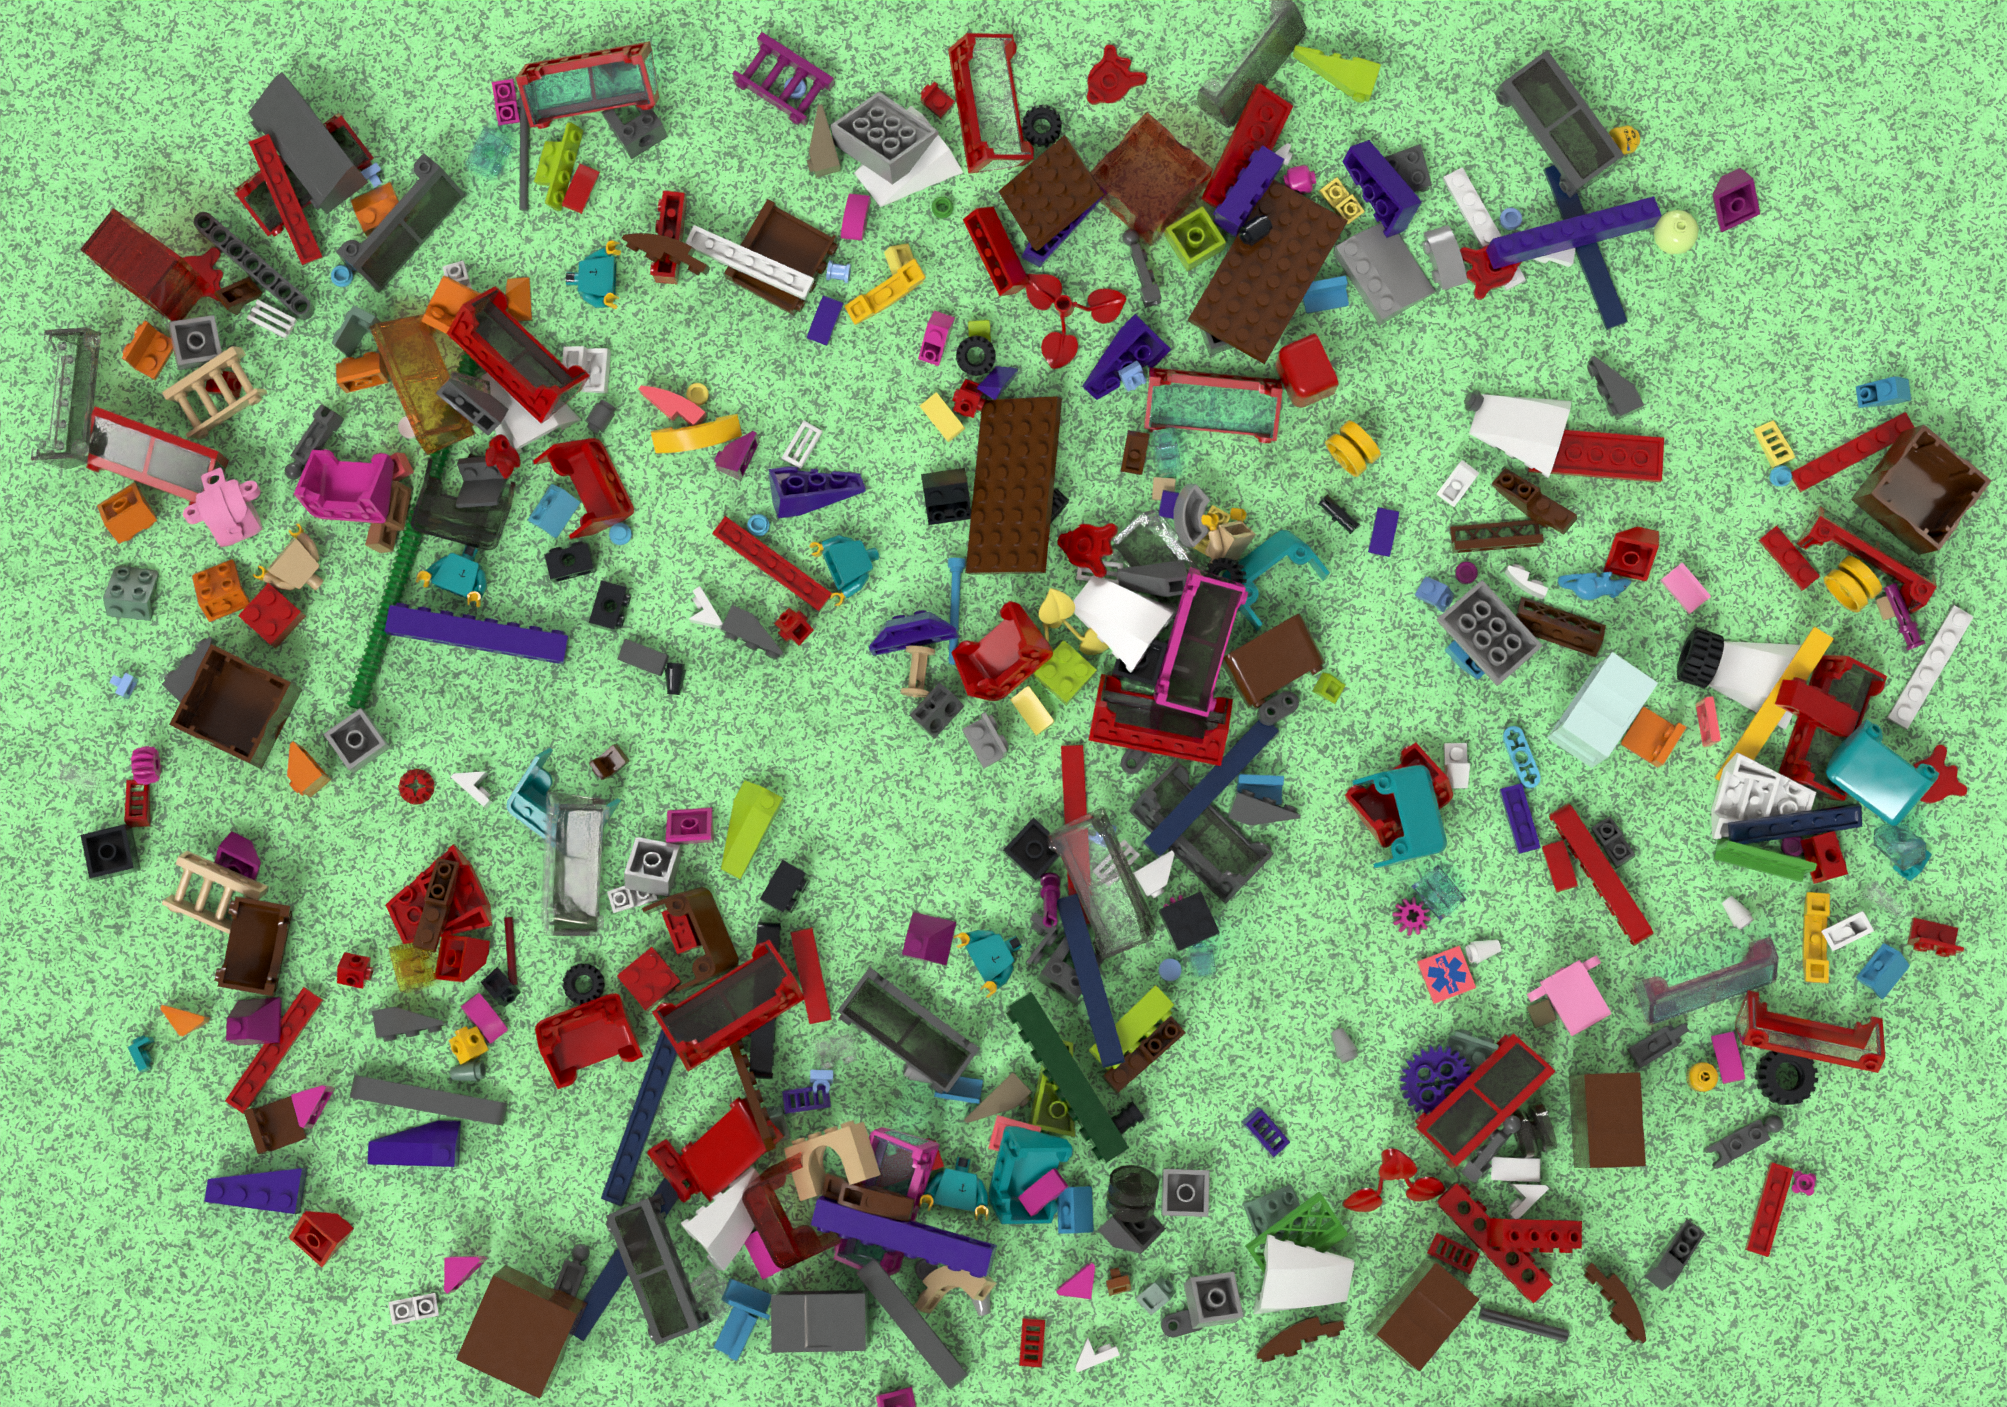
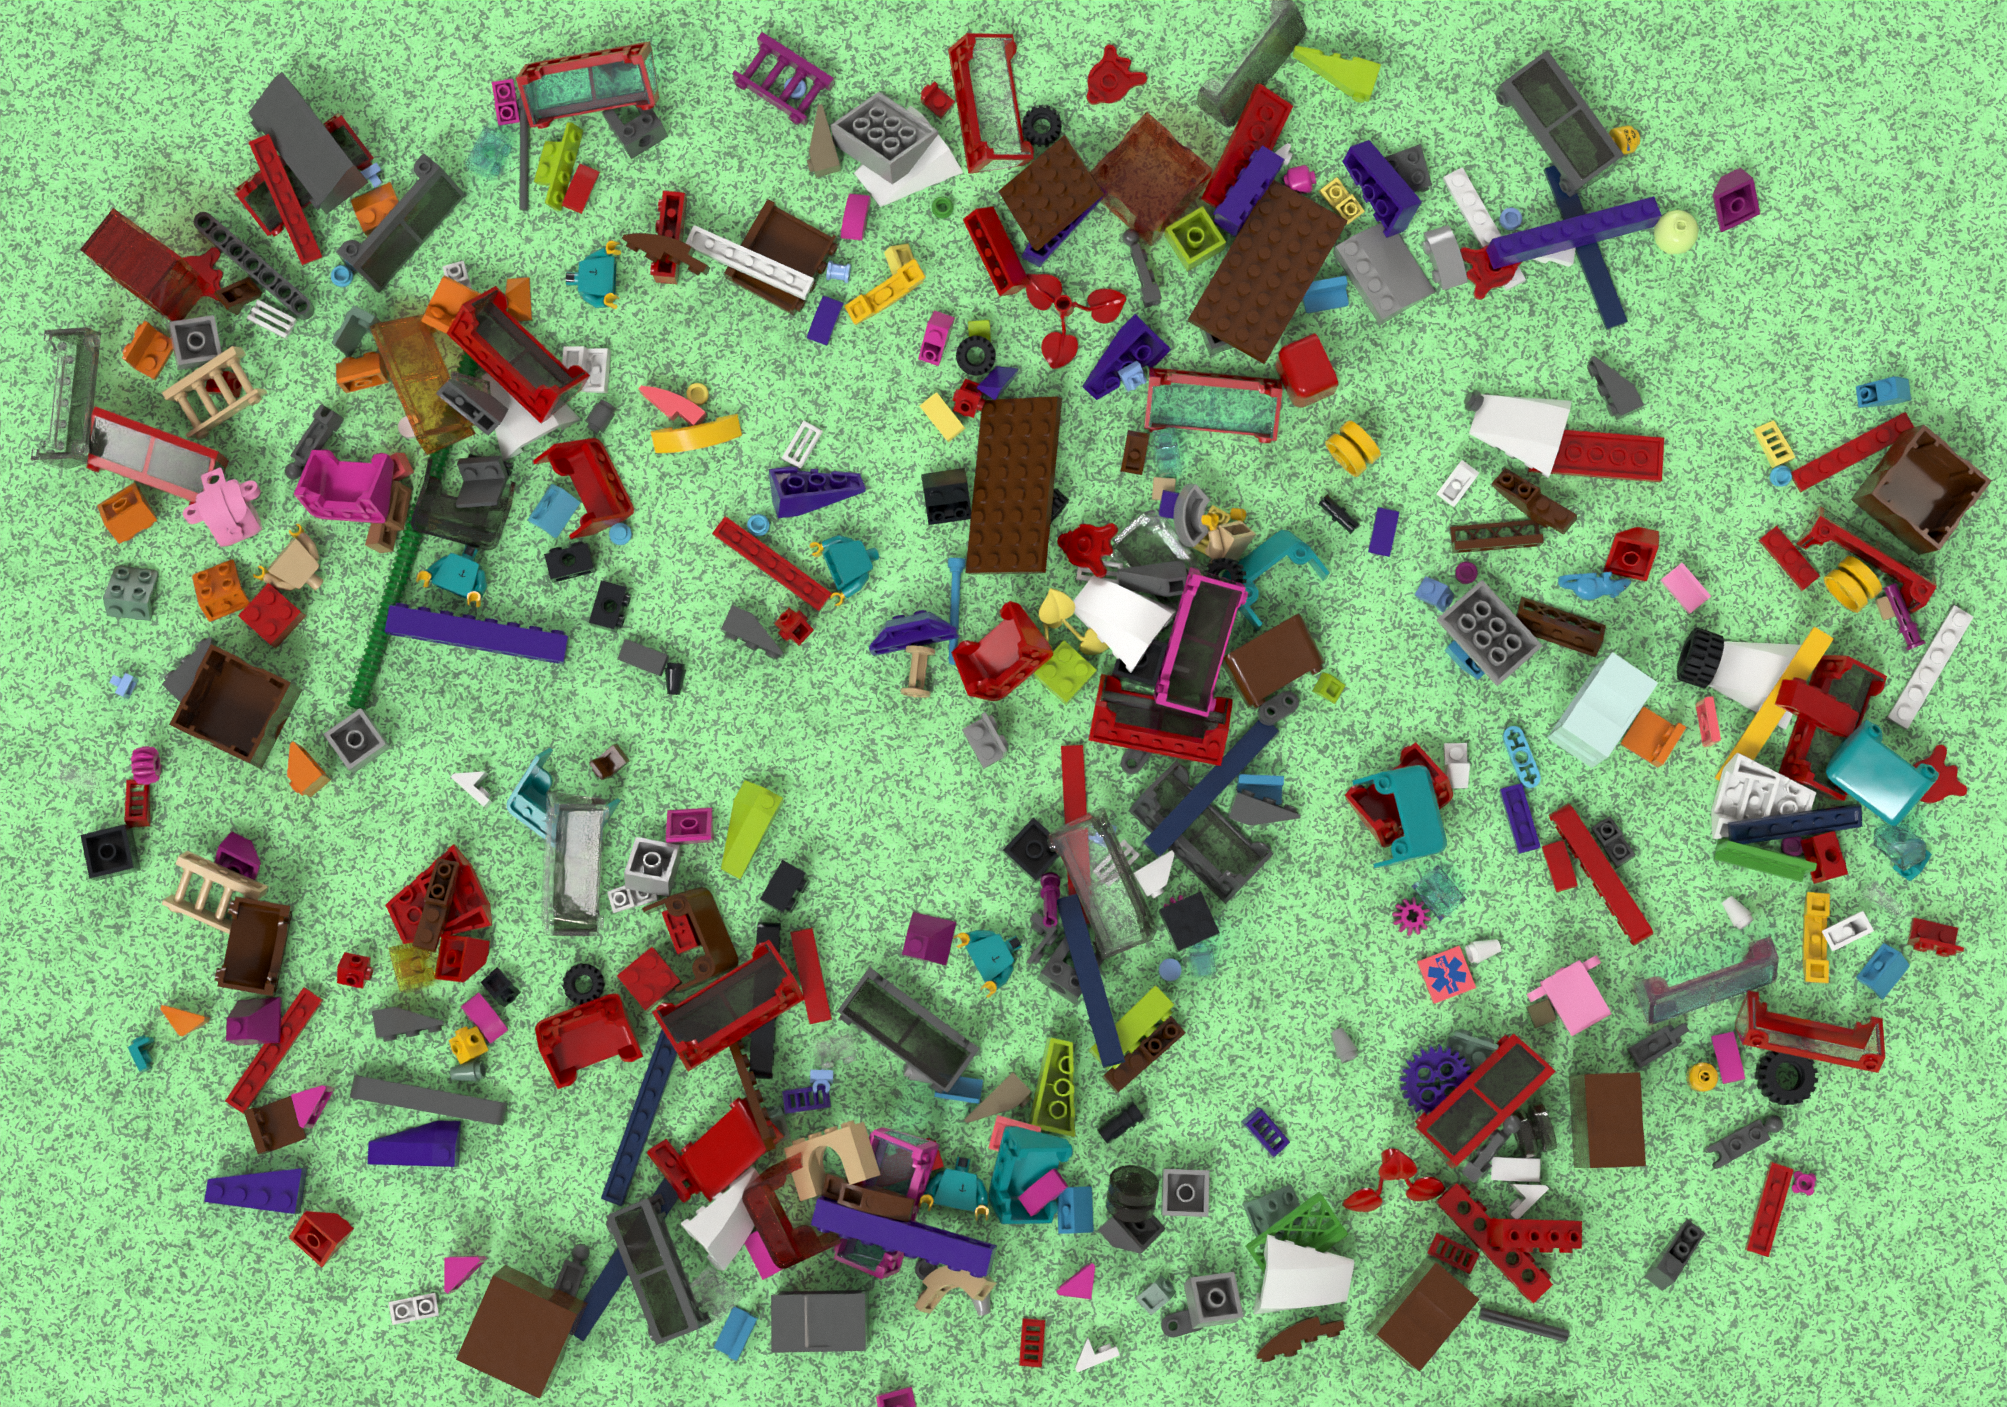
(423, 794): red gear -> none
(502, 455): red plate -> none
(510, 950): dark red bar -> none
(708, 616): white slope -> none
(737, 455): magenta slope -> none
(747, 1298): dark azure panel -> none
(912, 1323): dark grey beam -> none
(936, 710): dark grey brick -> none
(1032, 710): light yellow slope -> none
(1067, 1077): dark green brick -> none
(1117, 1283): dark orange tile -> none
(1255, 230): black brick -> none
(1519, 577): white slope -> none
(1623, 1308): reddish brown slope -> none

